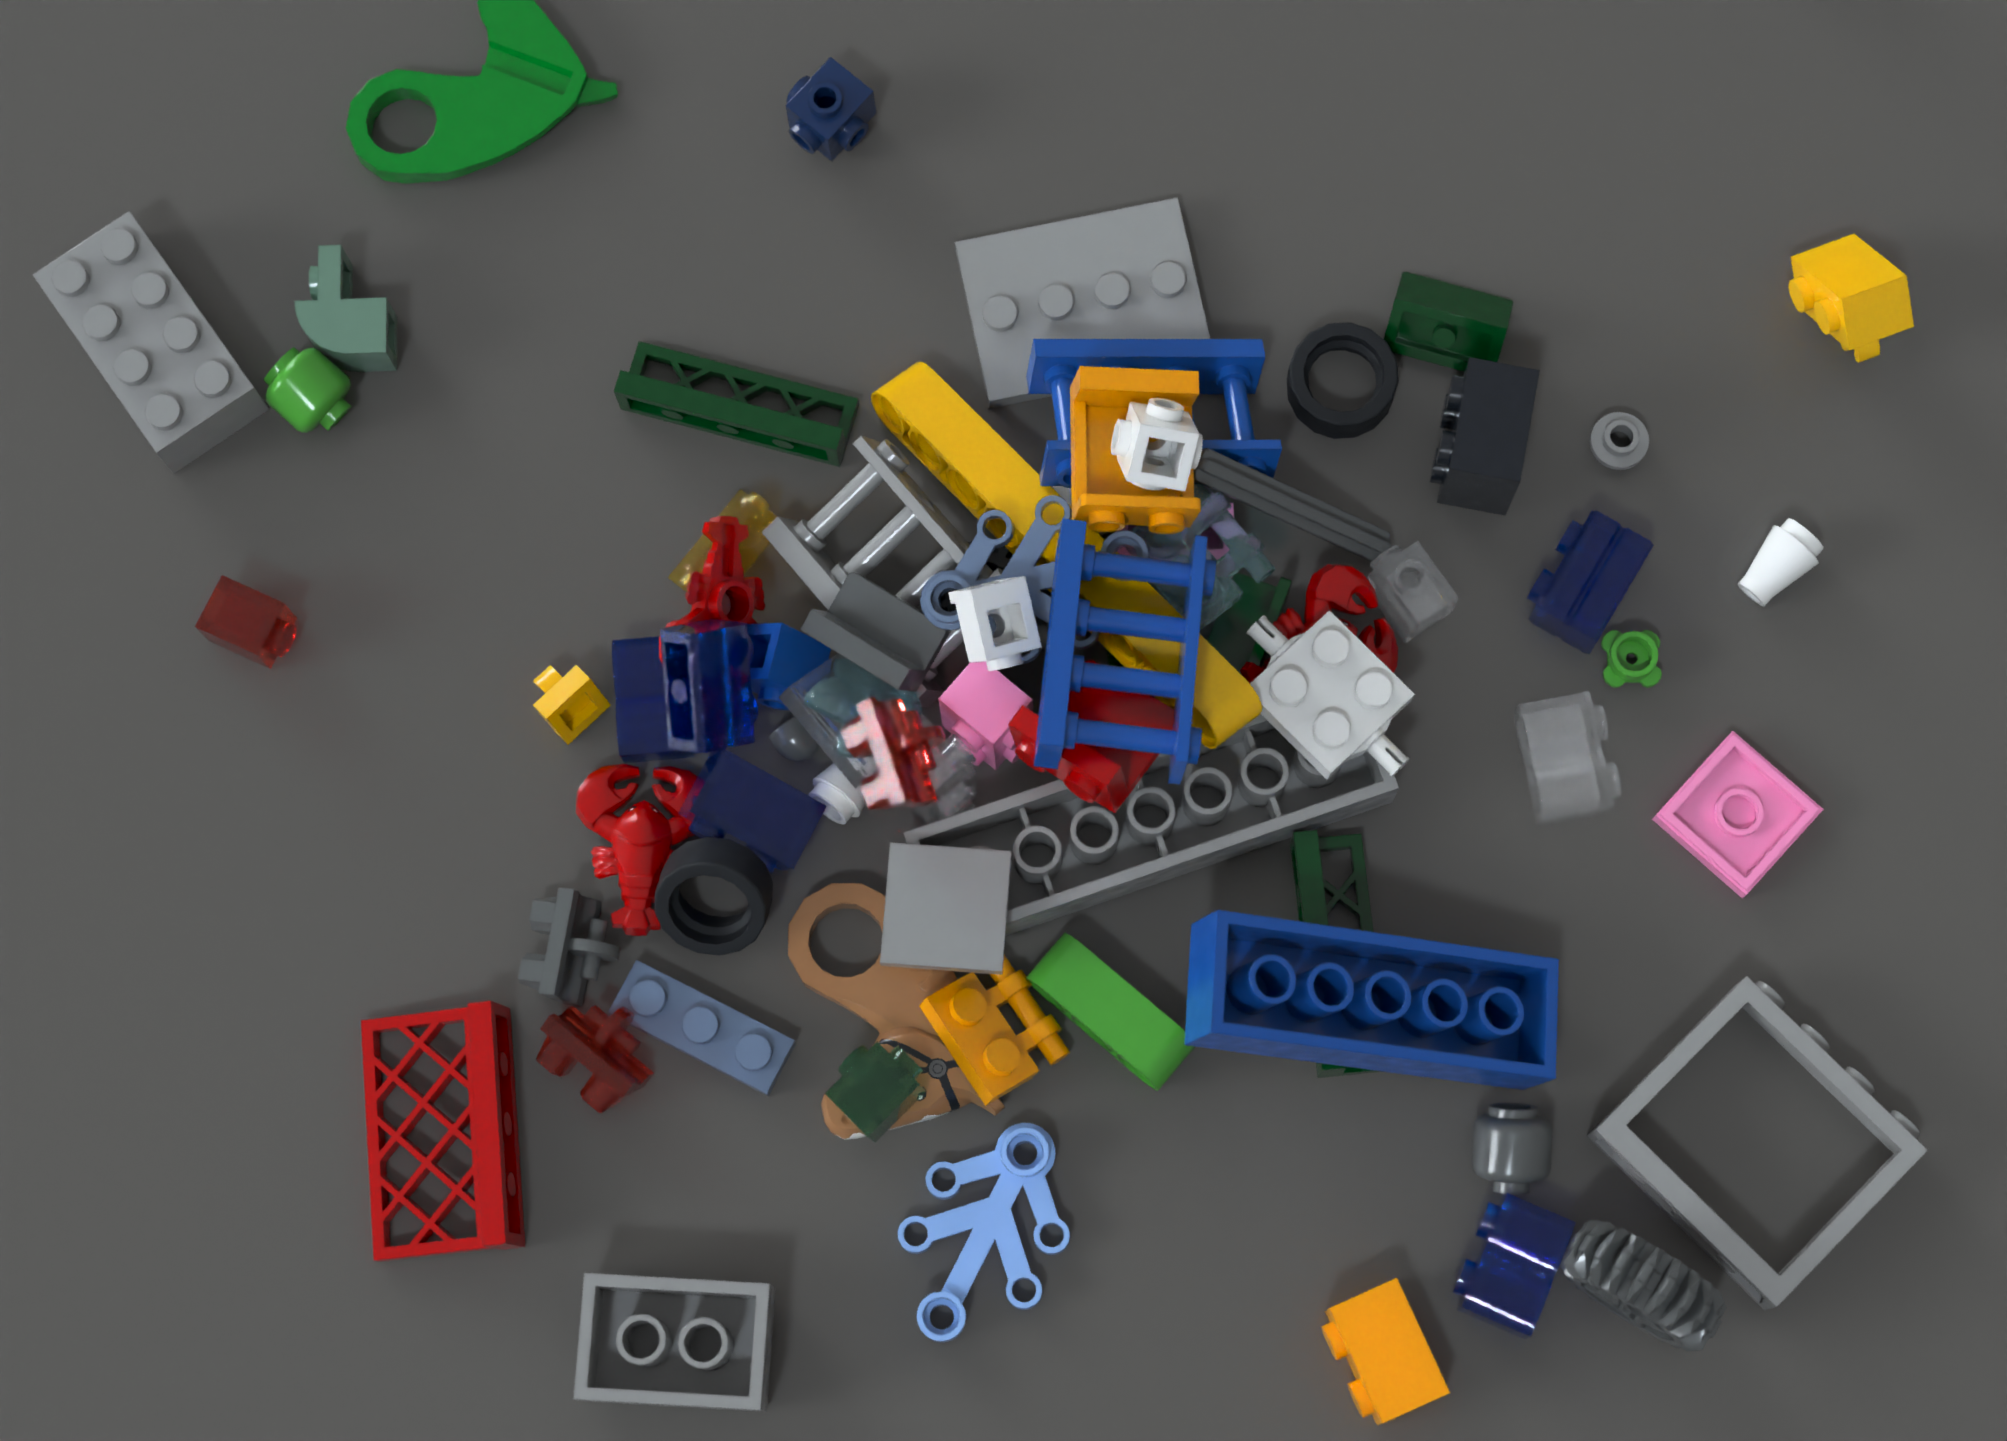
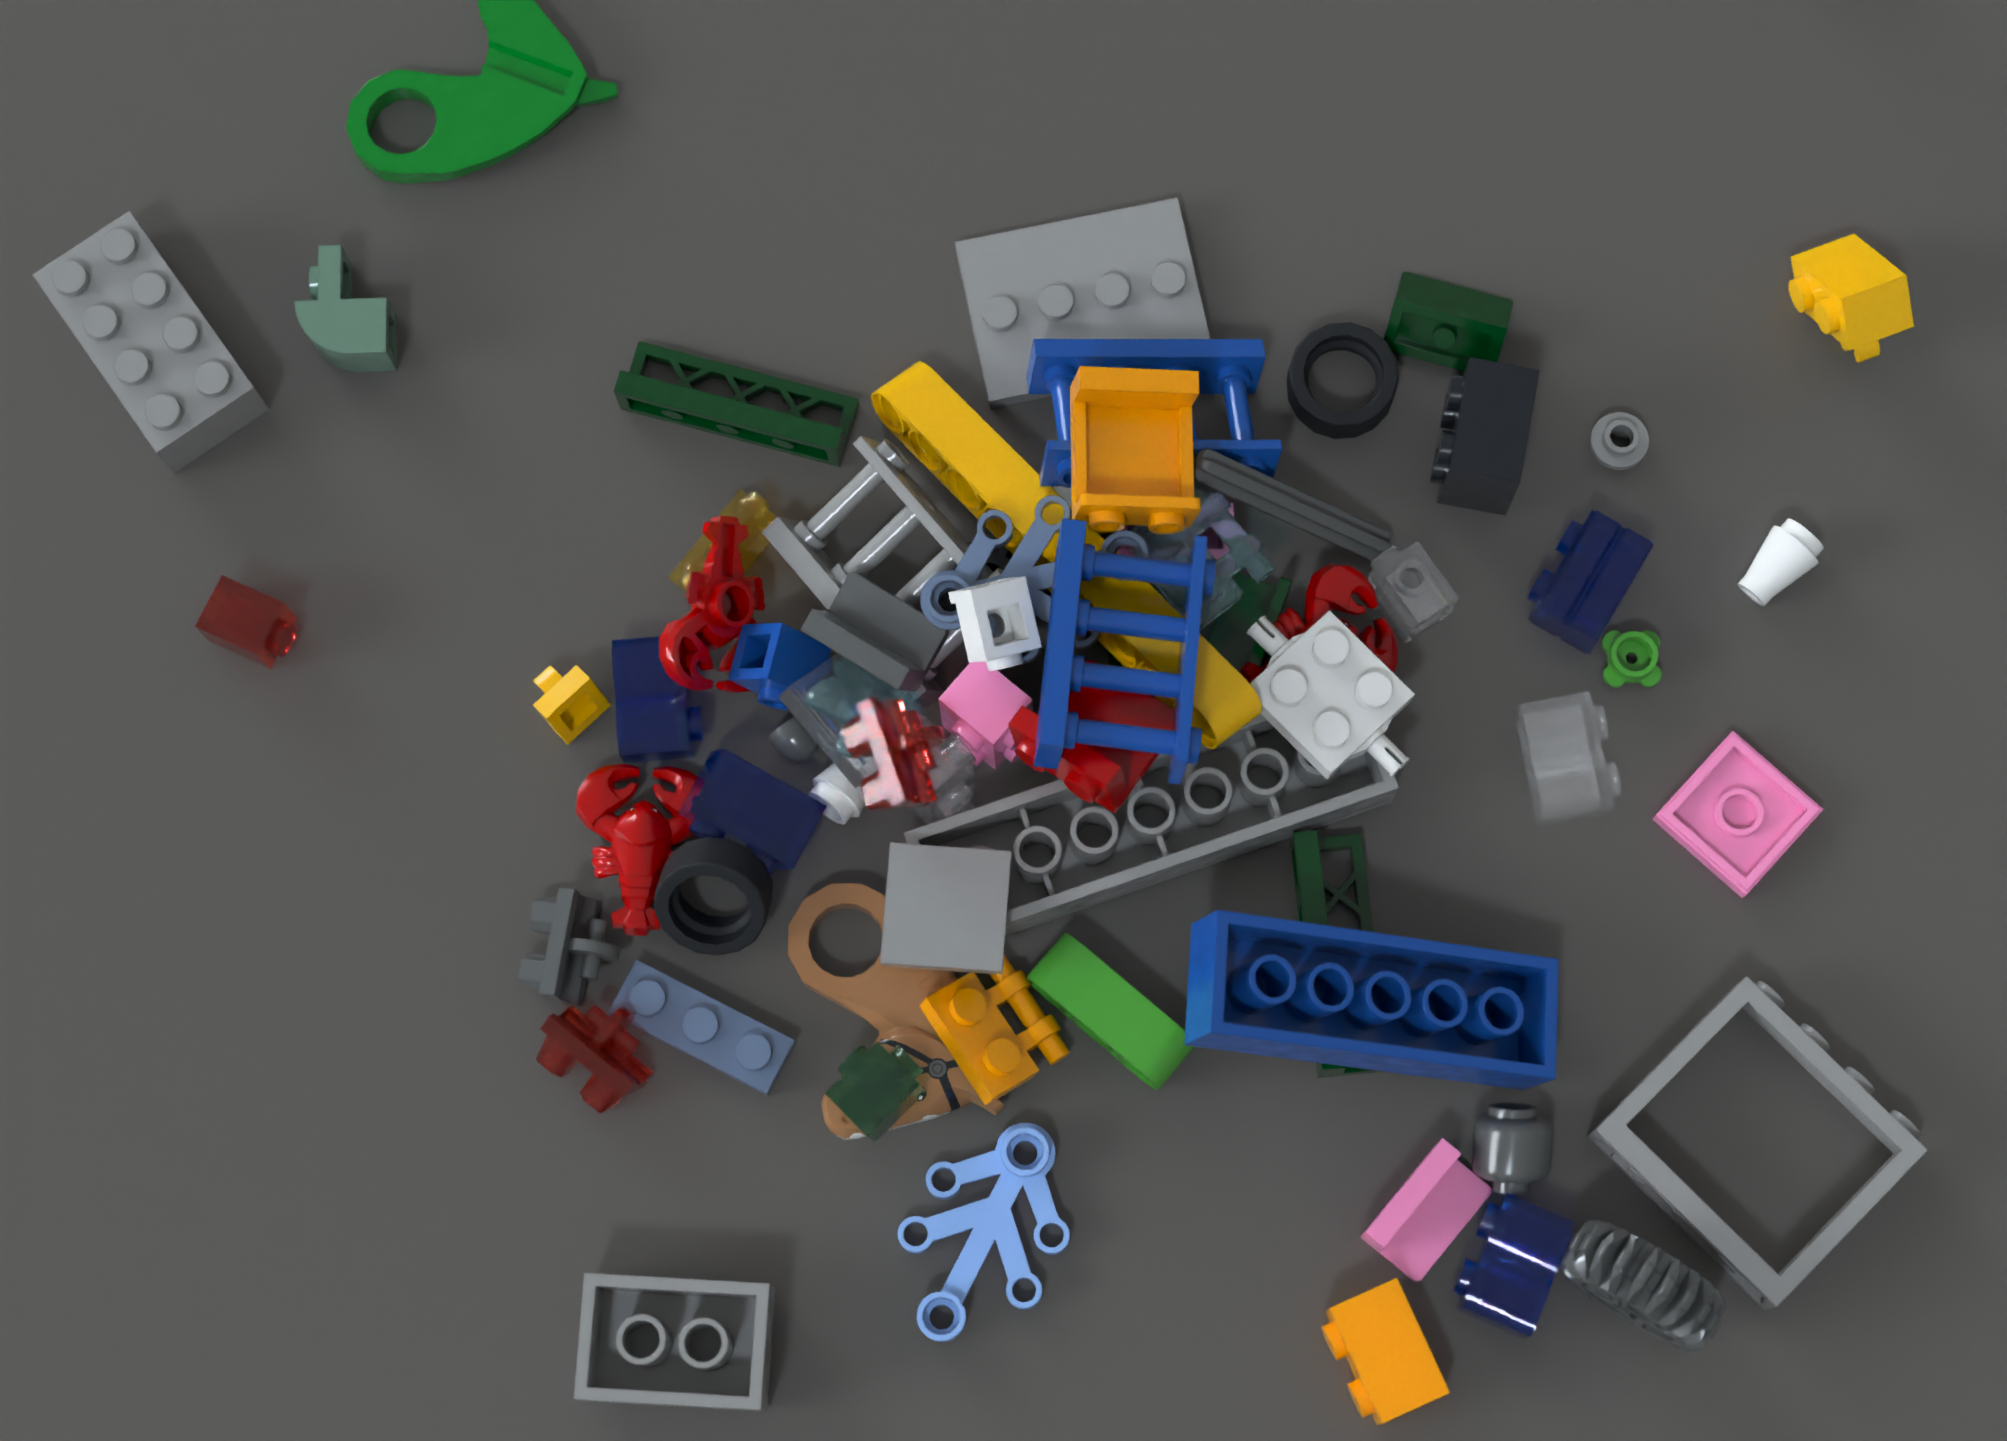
(308, 390): bright green head -> none
(492, 1126): red fence -> none
(708, 685): clear blue brick -> none
(829, 110): dark blue brick -> none
(1161, 462): white brick -> none
(1427, 1212): none -> bright pink panel

